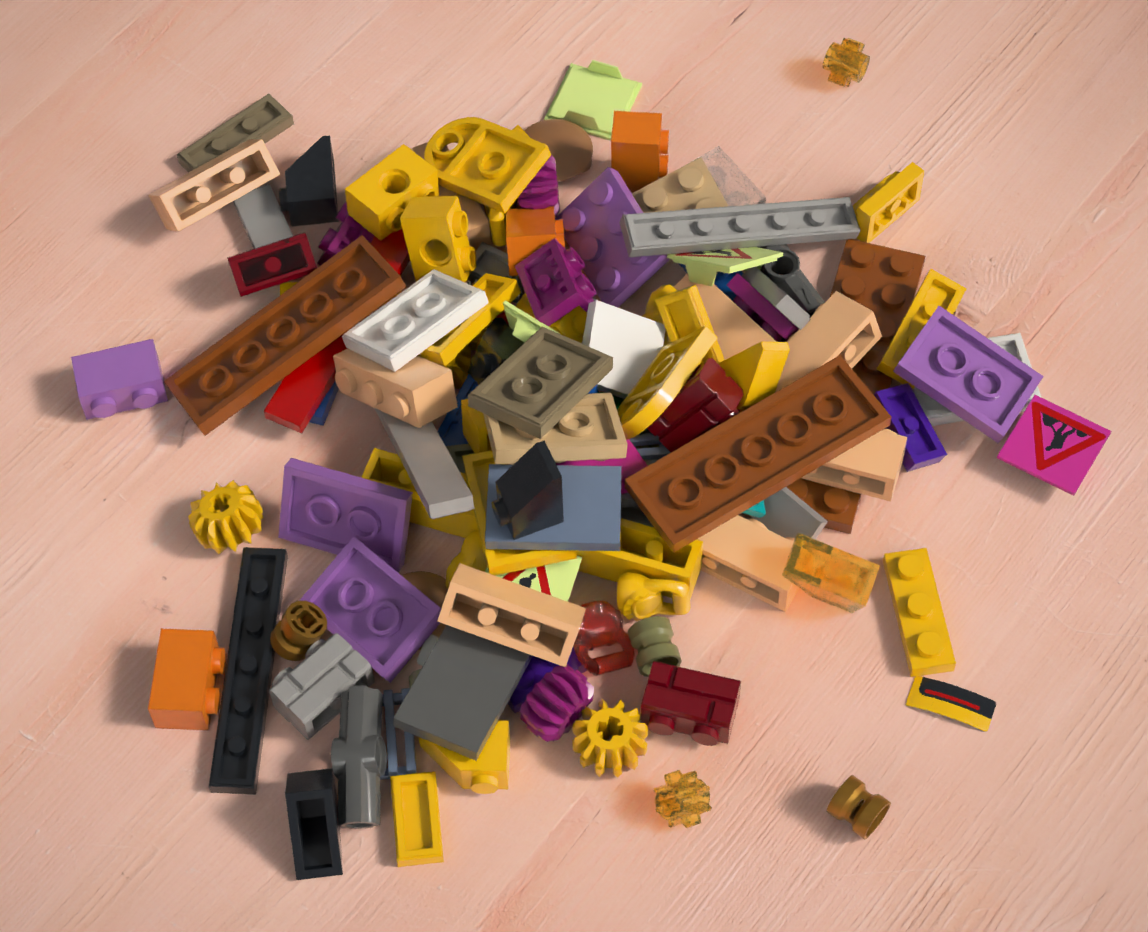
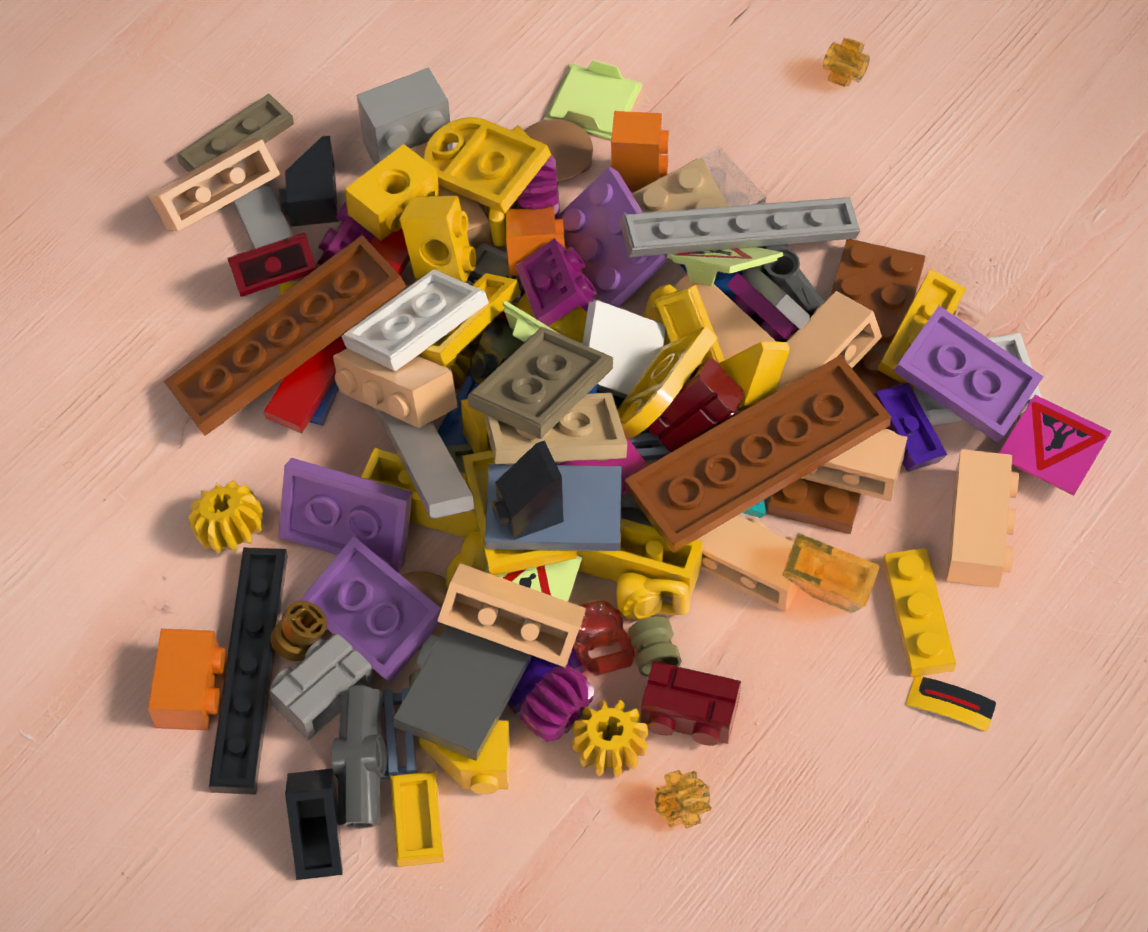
(119, 379): medium lavender brick -> none
(402, 113): none -> light grey brick
(790, 515): light grey tile -> none
(858, 807): pearl gold wheel -> none
(888, 201): yellow bracket -> none
(982, 518): none -> light nougat brick

